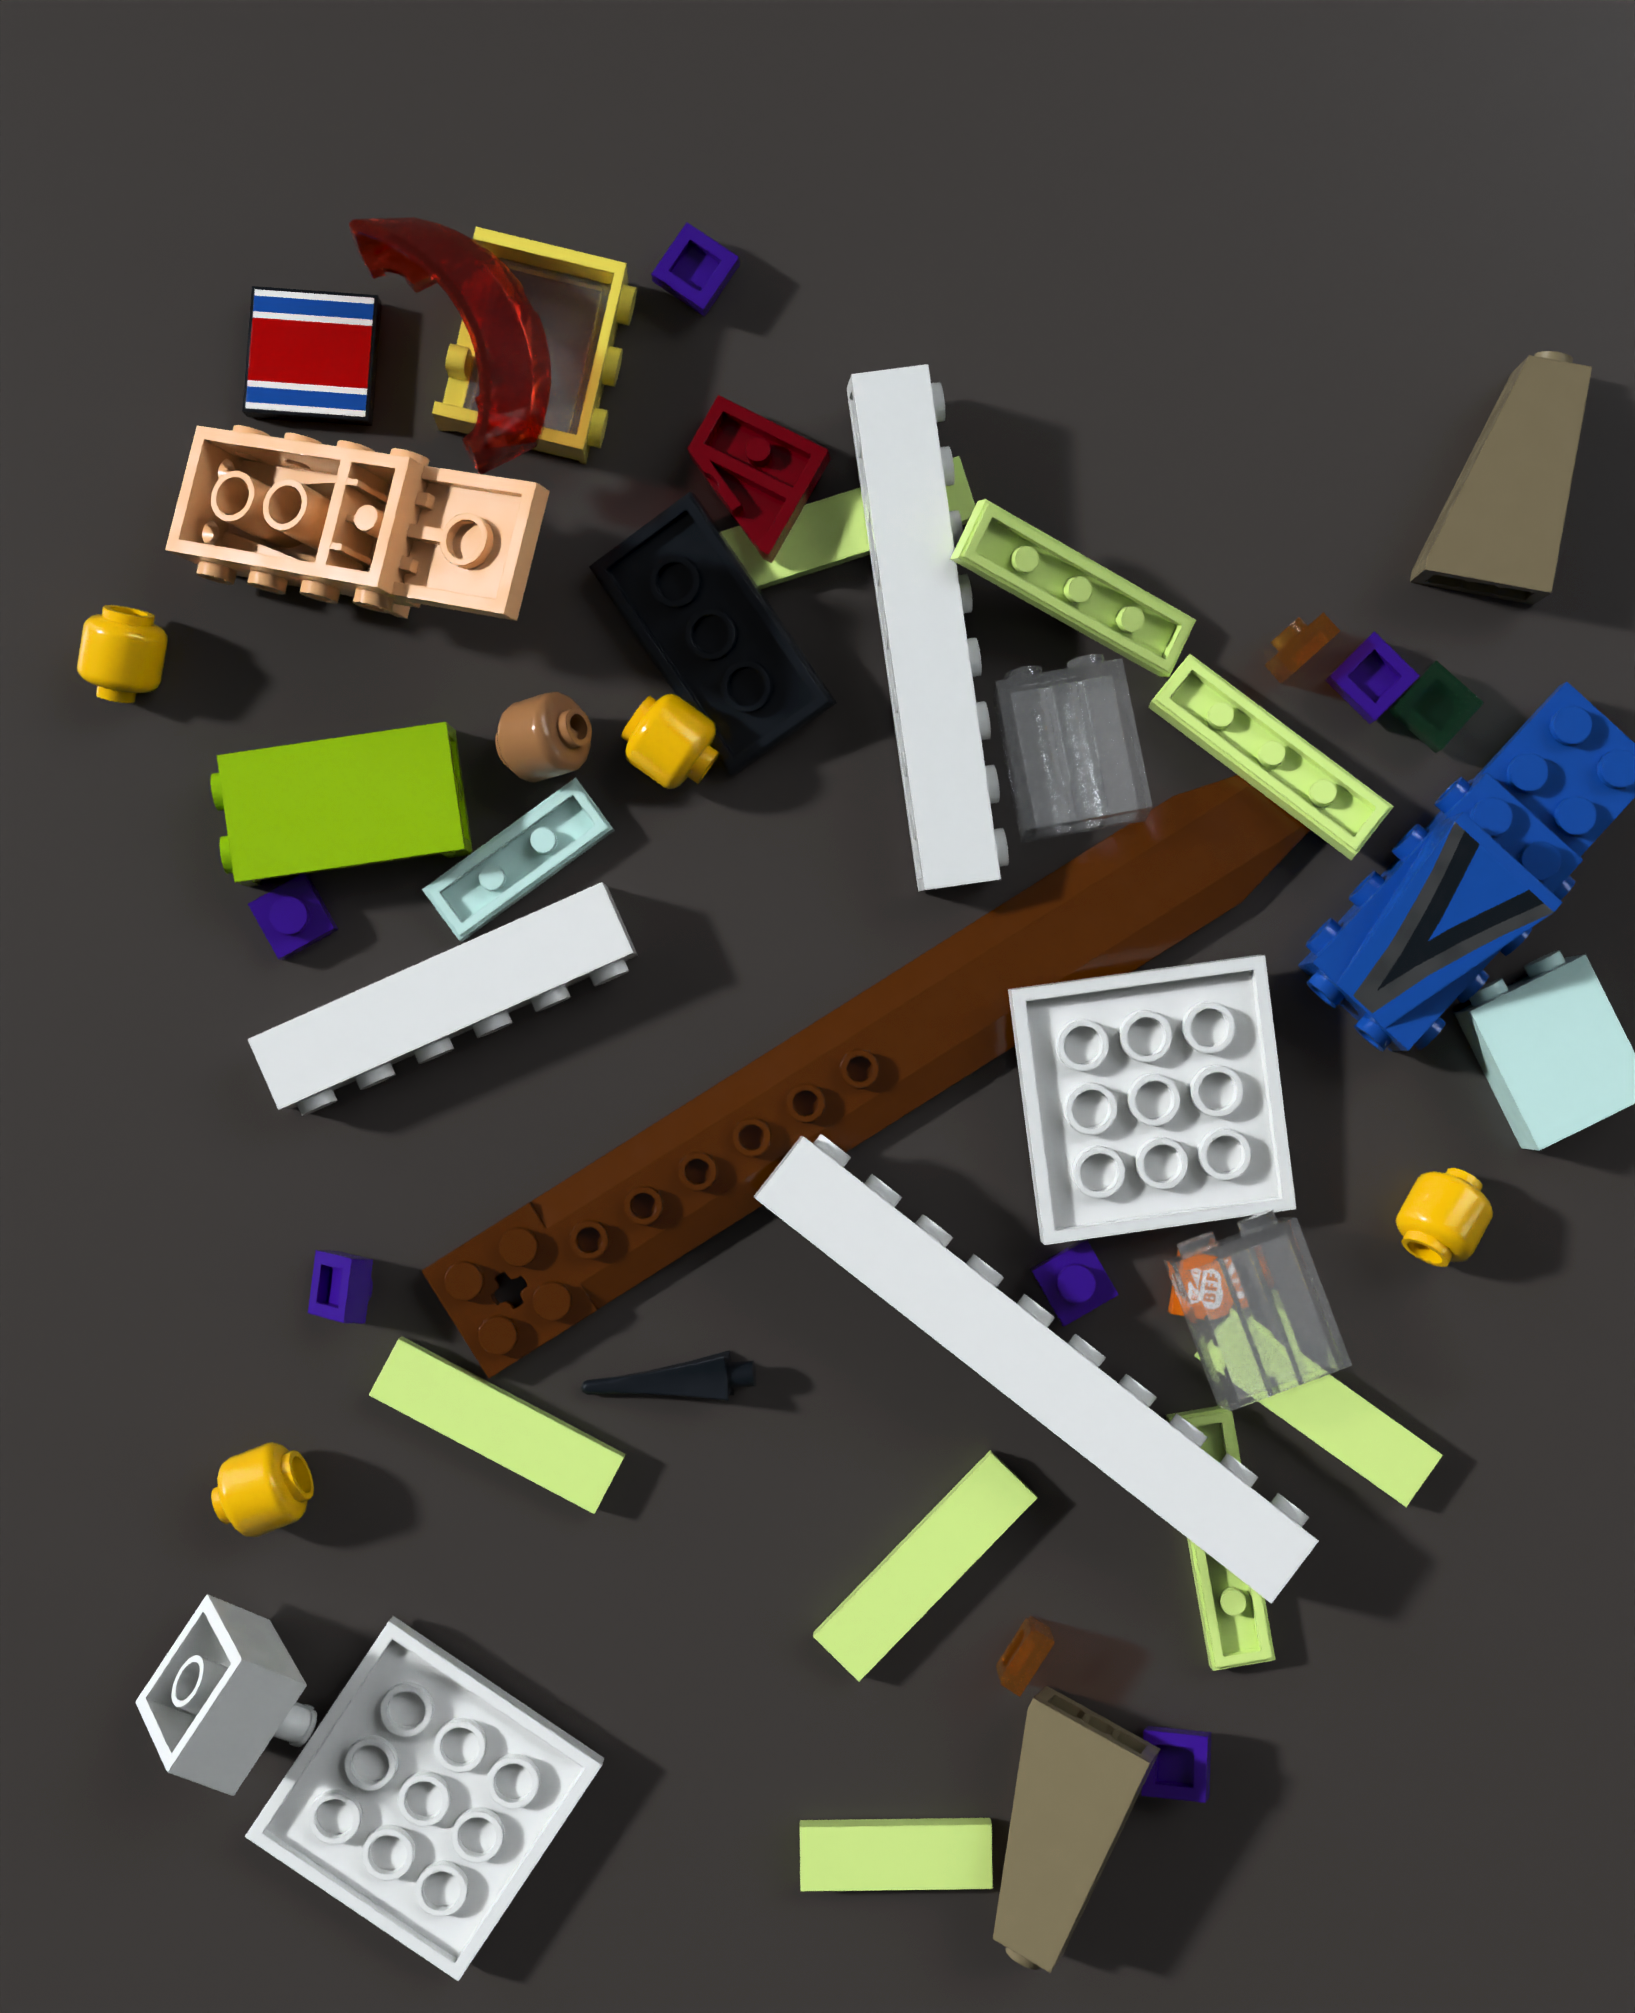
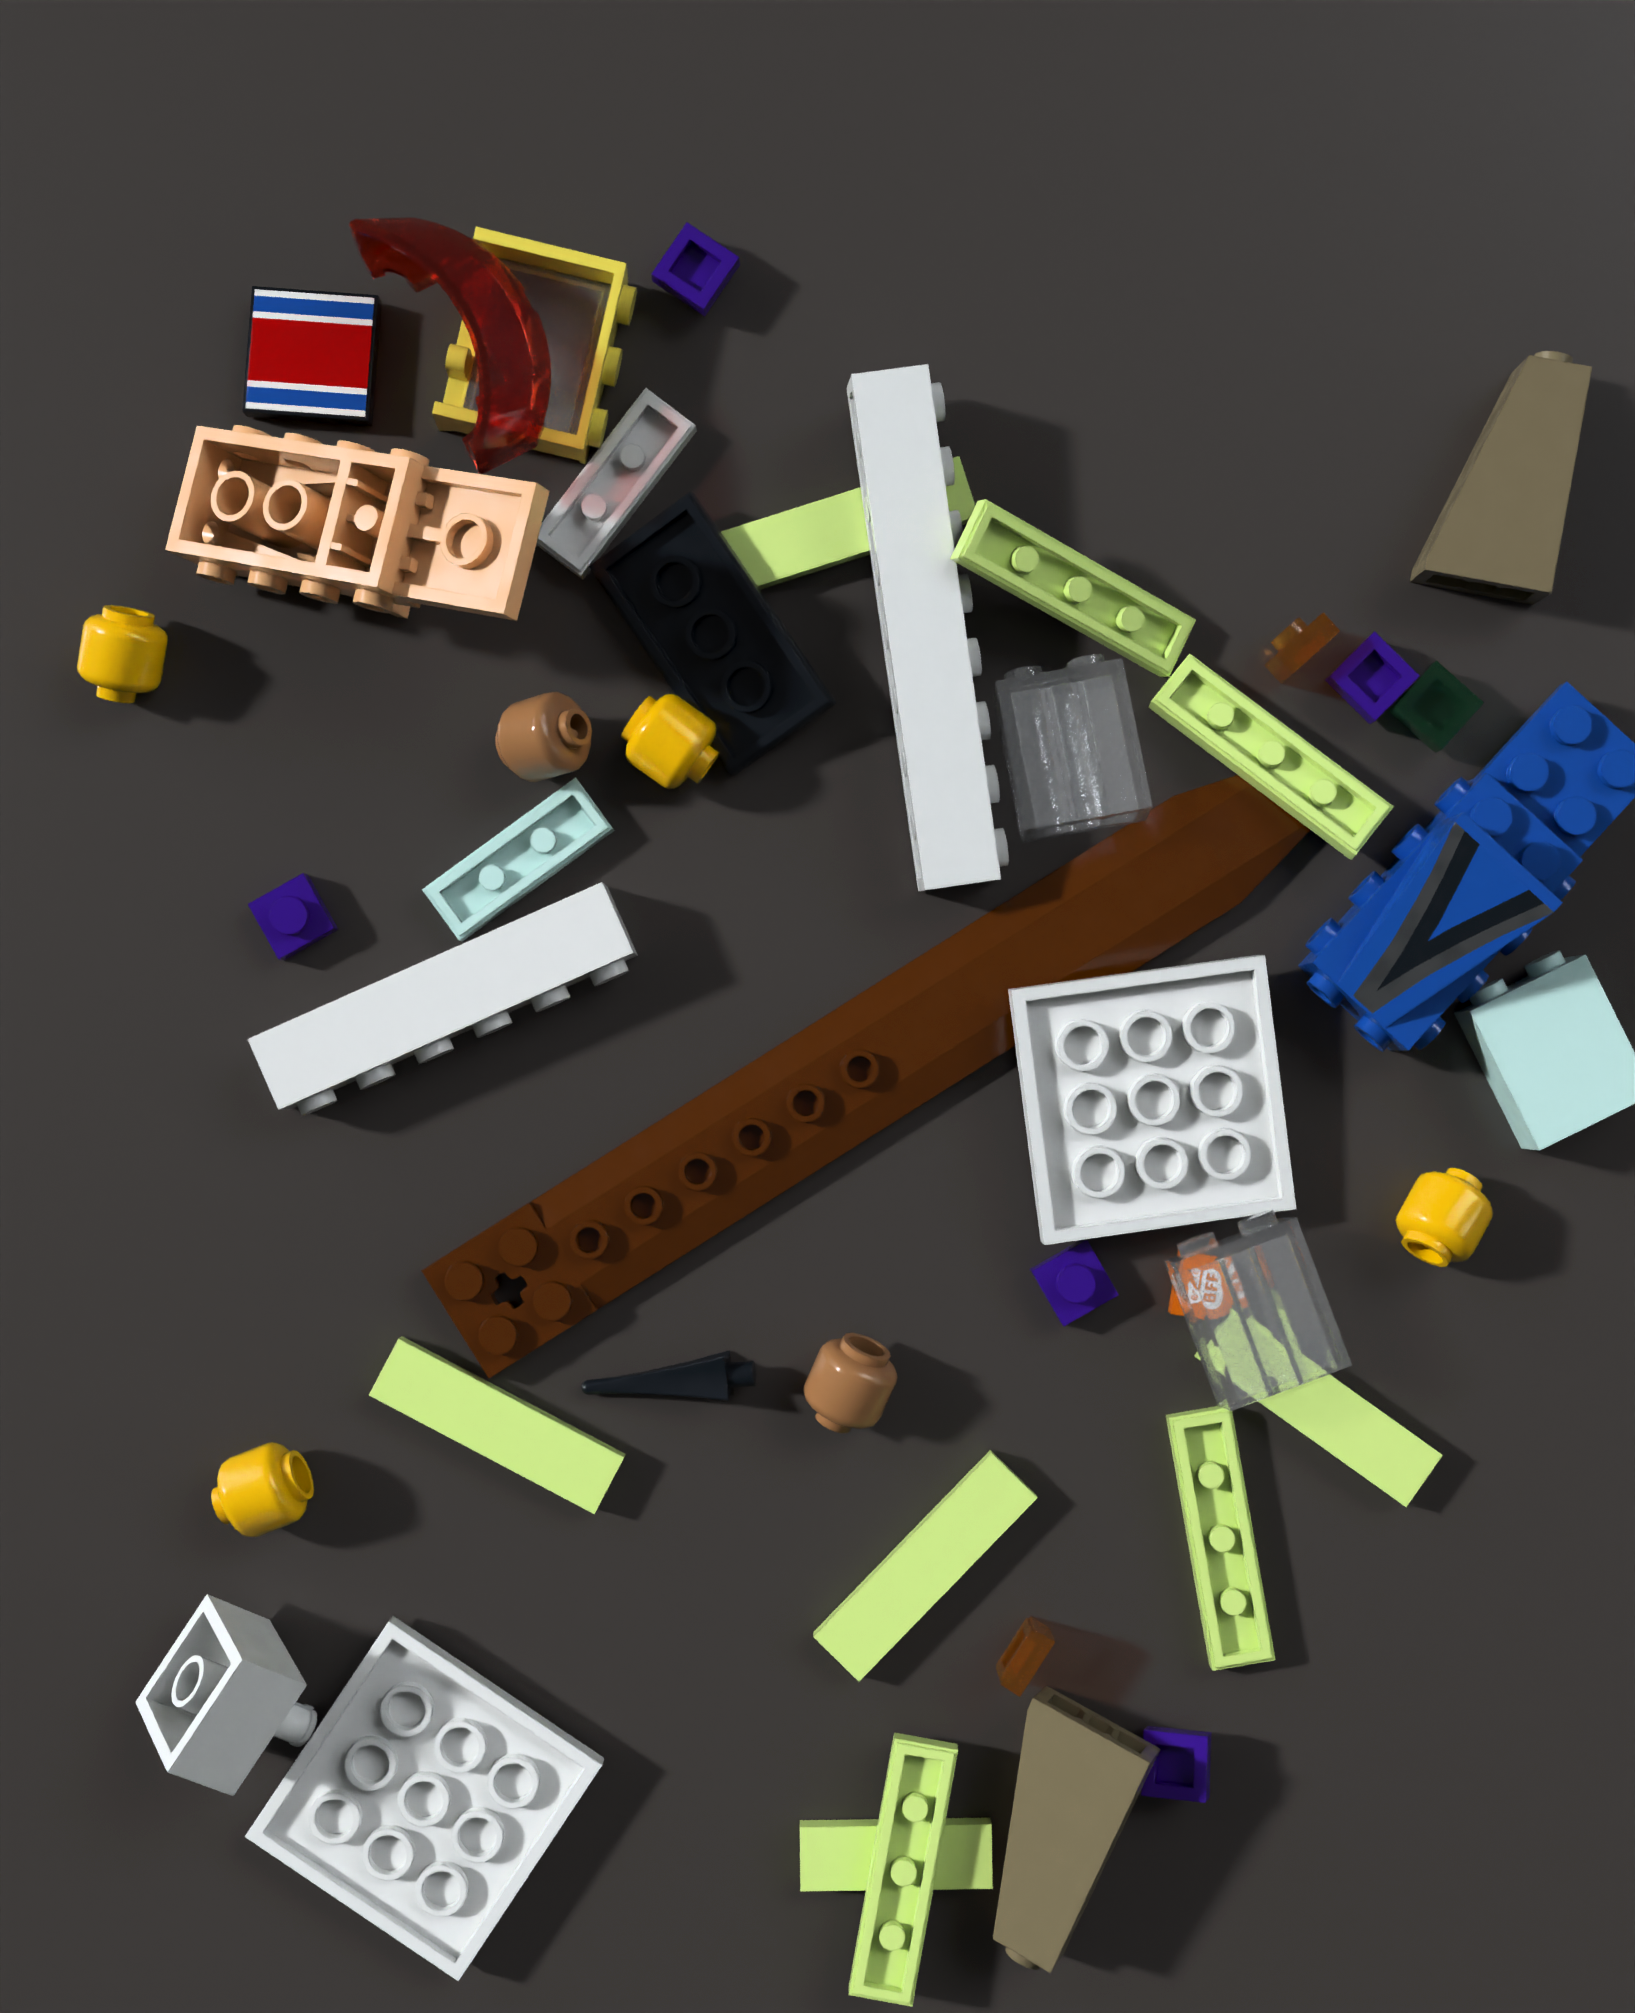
(340, 1286): dark purple plate -> none
(341, 803): lime panel -> none
(614, 483): none -> white tile
(757, 471): dark red wing -> none
(850, 1383): none -> medium nougat head
(903, 1869): none -> yellowish green tile
(1036, 1367): white brick -> none

